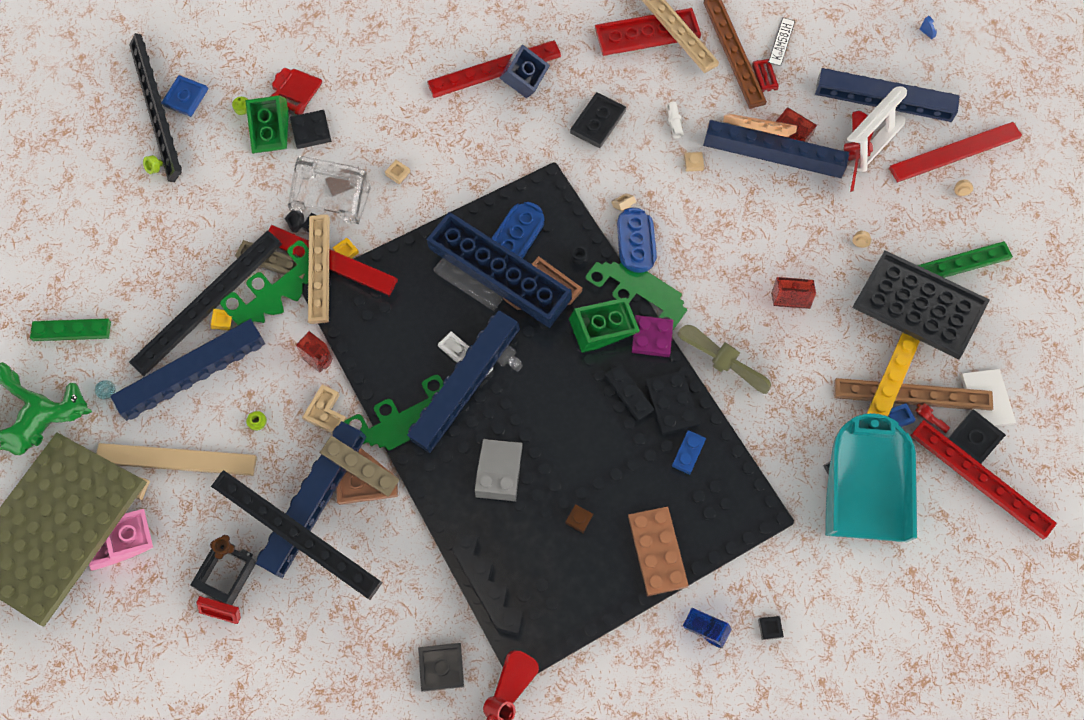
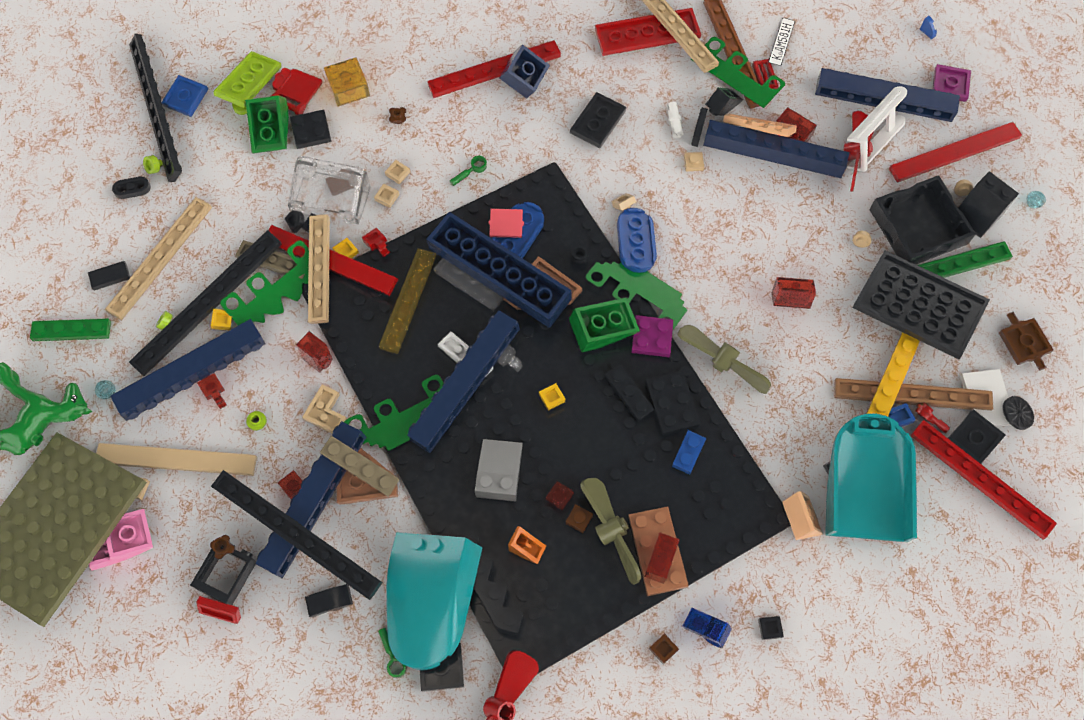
(109, 275): none -> black tile
(132, 187): none -> black plate
(158, 258): none -> tan tile
(164, 320): none -> lime tile
(212, 388): none -> clear red plate
(247, 79): none -> lime tile
(291, 484): none -> clear red plate
(328, 600): none -> black slope
(347, 81): none -> clear yellow brick
(376, 239): none -> red plate
(384, 637): none -> green piece
(386, 195): none -> tan plate
(397, 119): none -> reddish brown plate
(407, 301): none -> clear yellow plate
(428, 596): none -> teal windscreen
(466, 172): none -> green piece
(506, 223): none -> coral piece
(526, 545): none -> orange slope
(552, 396): none -> yellow plate
(559, 495): none -> clear red plate
(612, 526): none -> olive piece
(661, 558): none -> clear red brick
(663, 649): none -> reddish brown plate
(699, 126): none -> black tile
(723, 101): none -> black slope
(733, 77): none -> green piece
(802, 516): none -> light nougat slope
(922, 221): none -> black tile
(952, 80): none -> magenta plate
(987, 203): none -> black slope
(1018, 412): none -> black wheel
(1026, 341): none -> reddish brown plate
(1032, 199): none -> clear light blue plate

